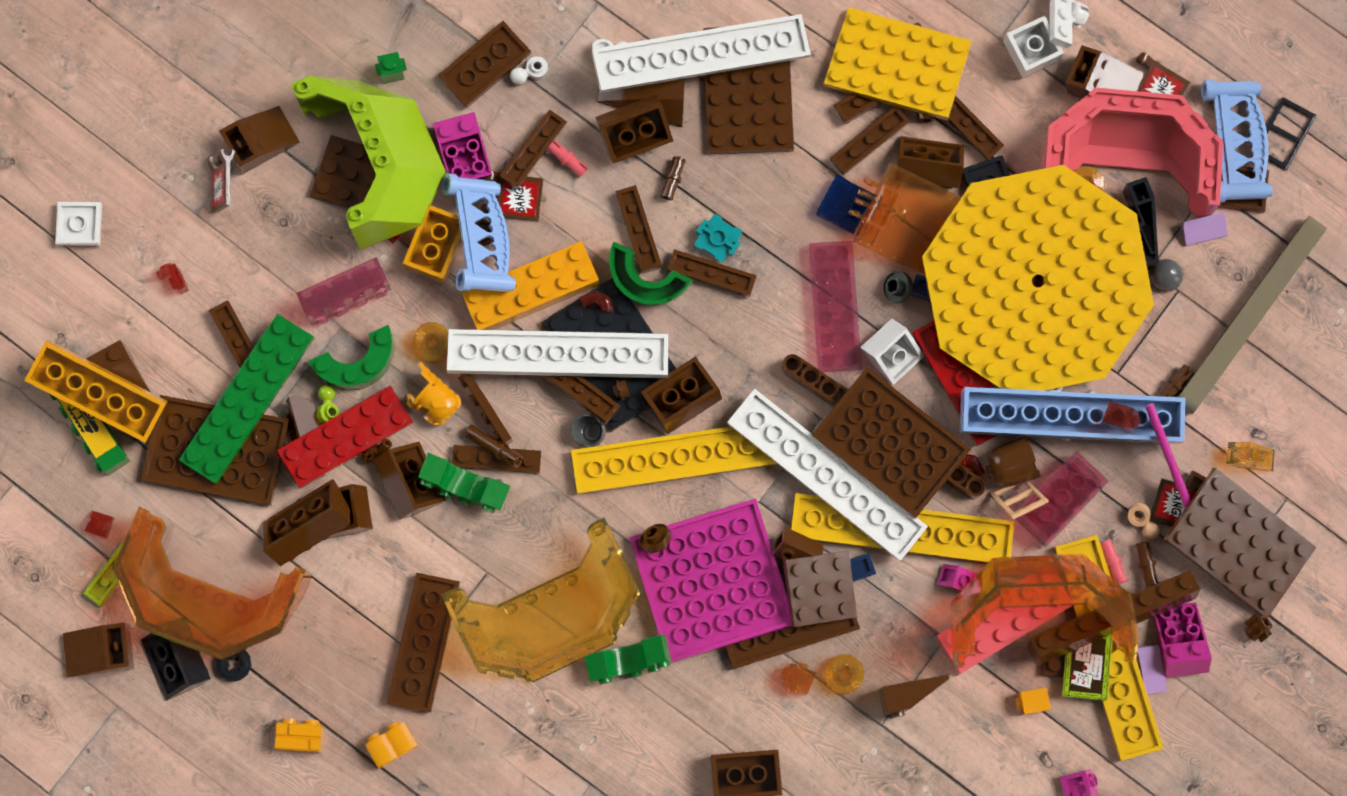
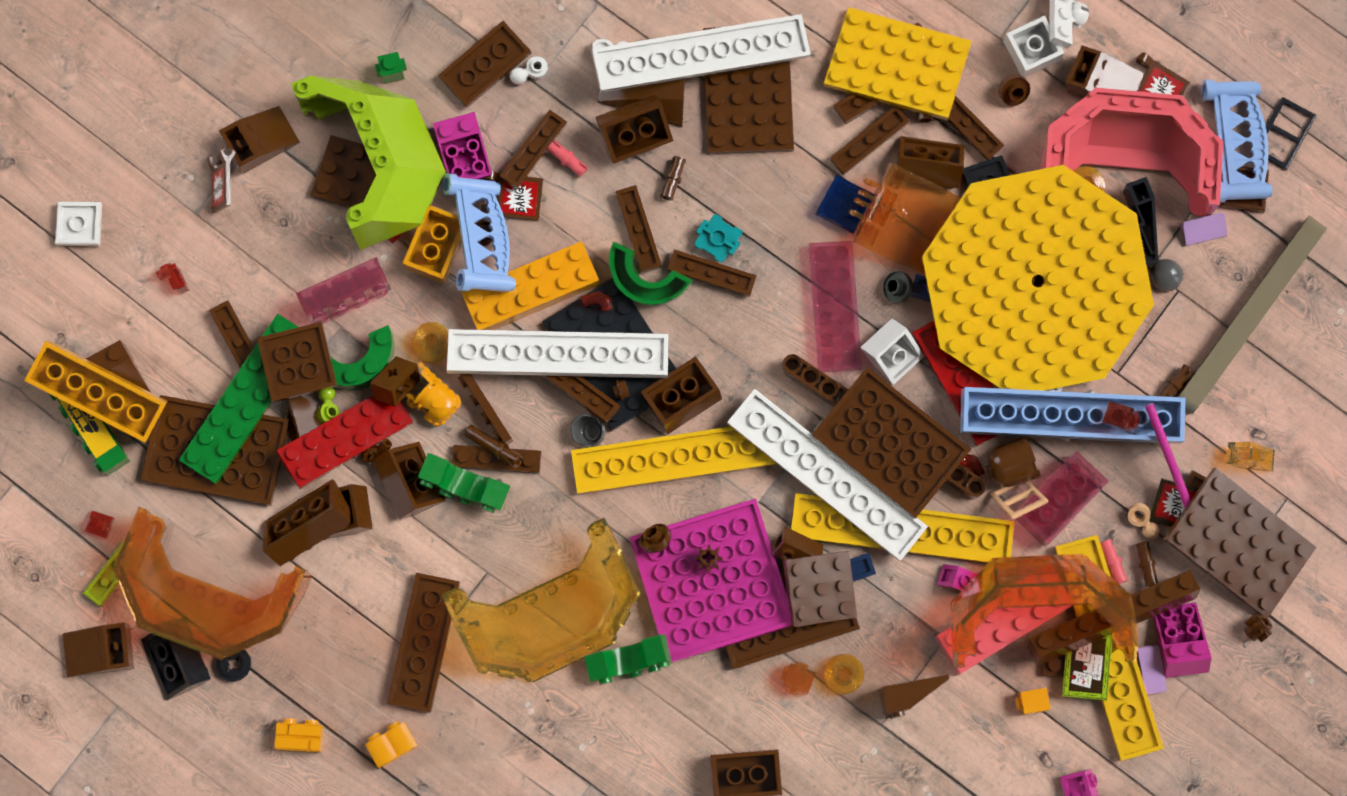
(297, 362): none -> reddish brown plate
(395, 381): none -> reddish brown brick
(703, 555): none -> reddish brown gear
(1014, 90): none -> reddish brown plate

